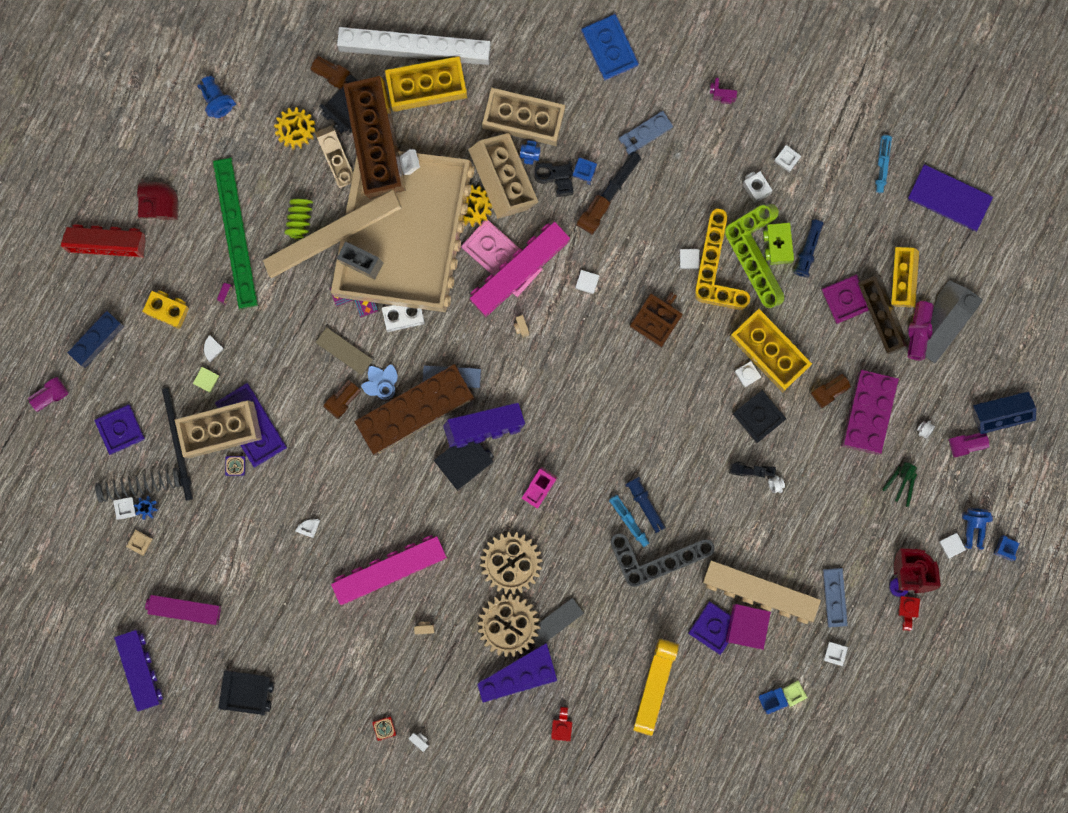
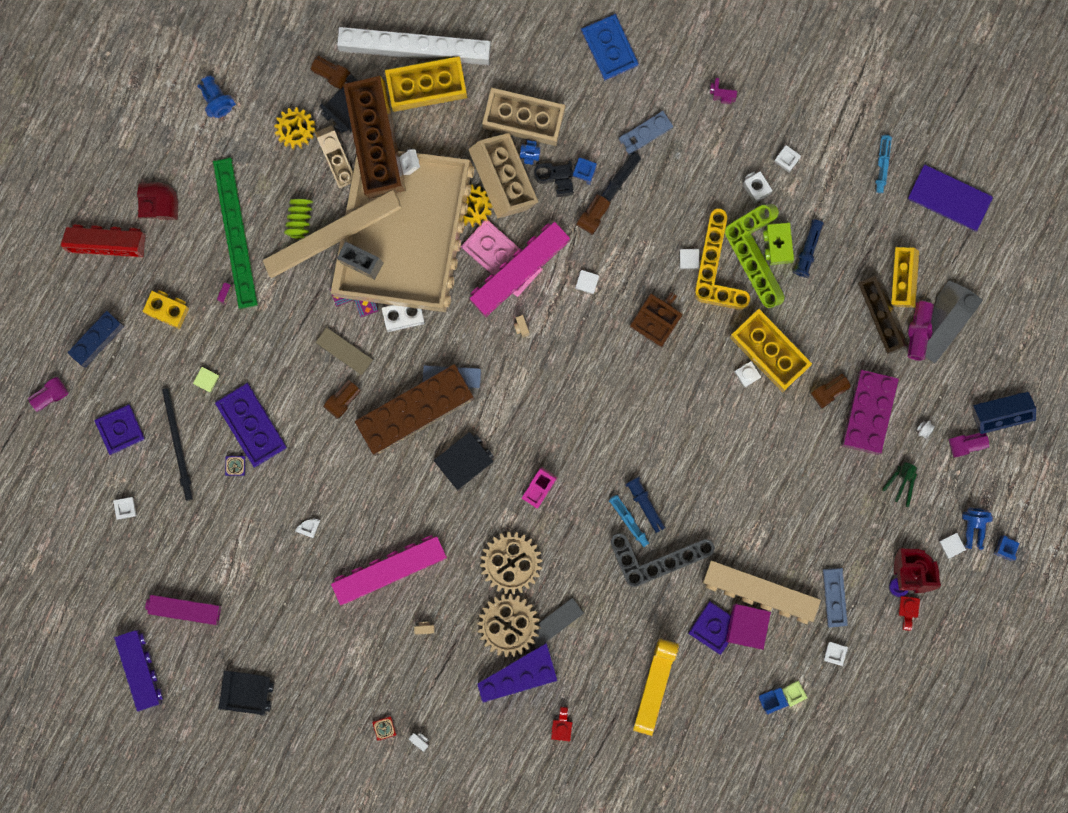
(99, 493): dark grey piece -> none
(139, 542): tan tile -> none
(140, 506): blue gear -> none
(212, 349): white tile -> none
(218, 429): tan brick -> none
(378, 380): light blue plate -> none
(484, 425): dark purple brick -> none
(747, 471): black piece -> none
(759, 416): black plate -> none
(776, 484): white plate -> none
(845, 299): magenta tile -> none

